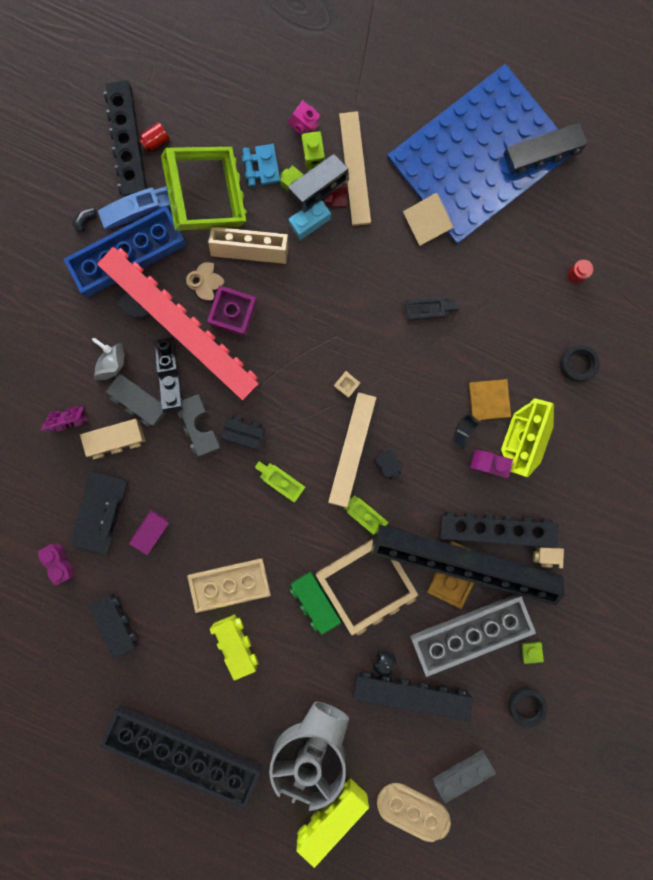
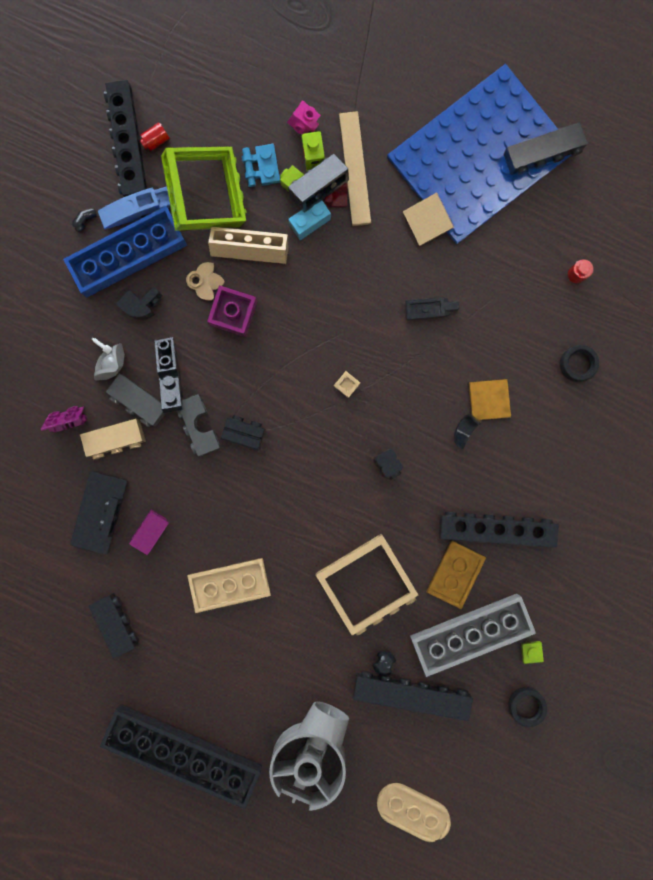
(55, 561): magenta brick -> none
(175, 320): coral brick -> none
(234, 646): neon yellow wedge -> none
(280, 481): lime hinge -> none
(315, 603): green brick -> none
(331, 823): neon yellow brick -> none
(352, 450): tan tile -> none
(364, 514): lime hinge -> none
(463, 776): dark grey brick -> none
(467, 565): black brick -> none
(491, 463): magenta brick -> none
(528, 436): neon yellow wedge -> none
(548, 556): tan brick -> none

